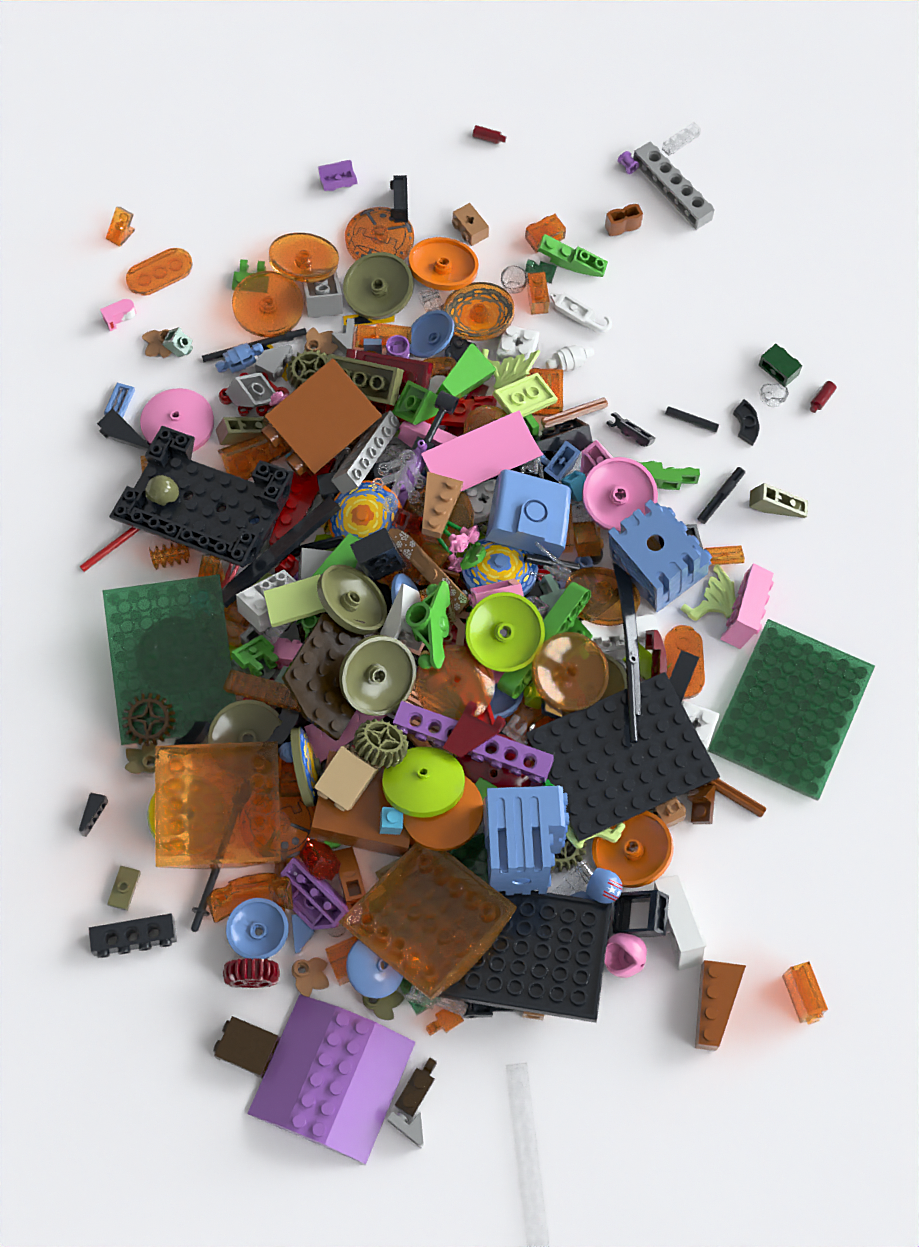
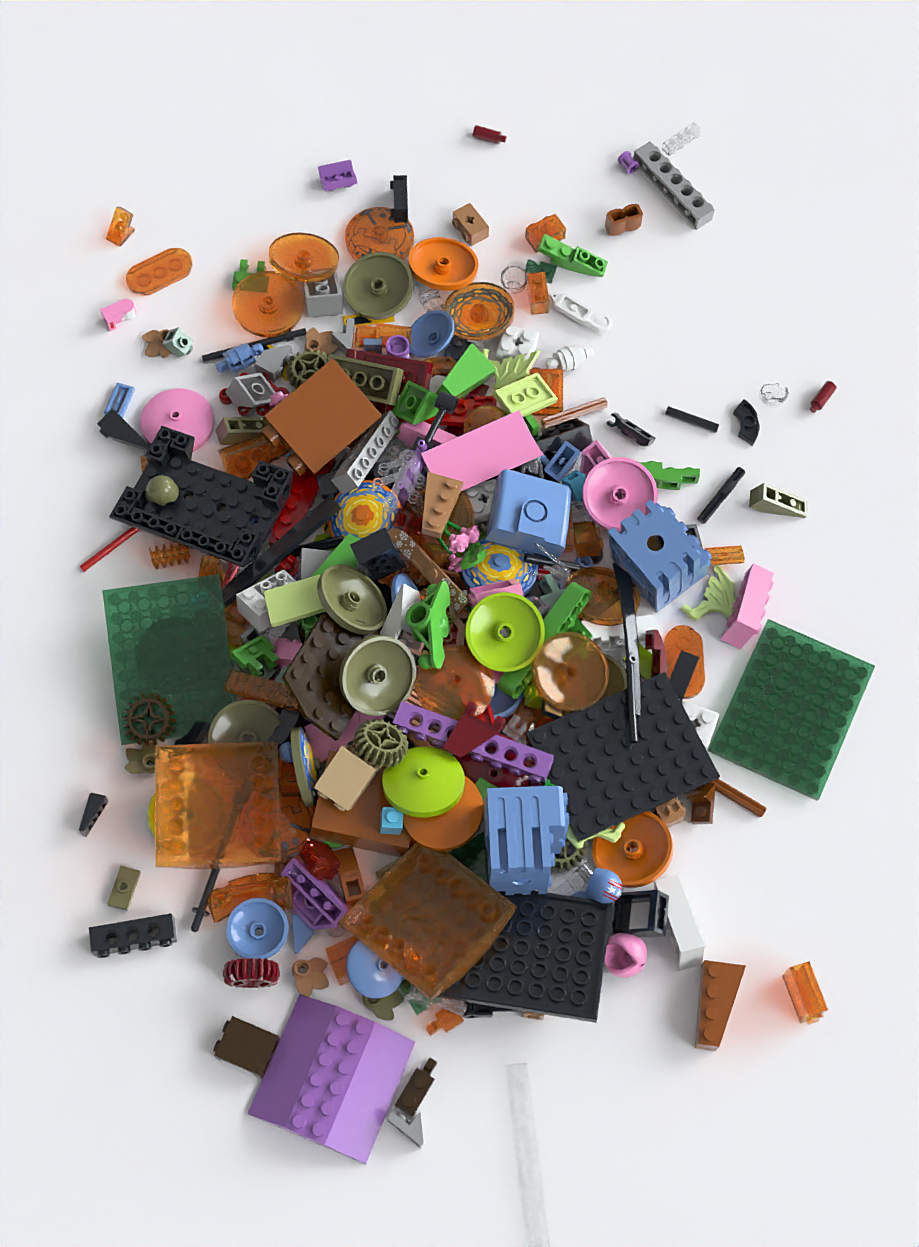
(780, 365): dark green brick -> none

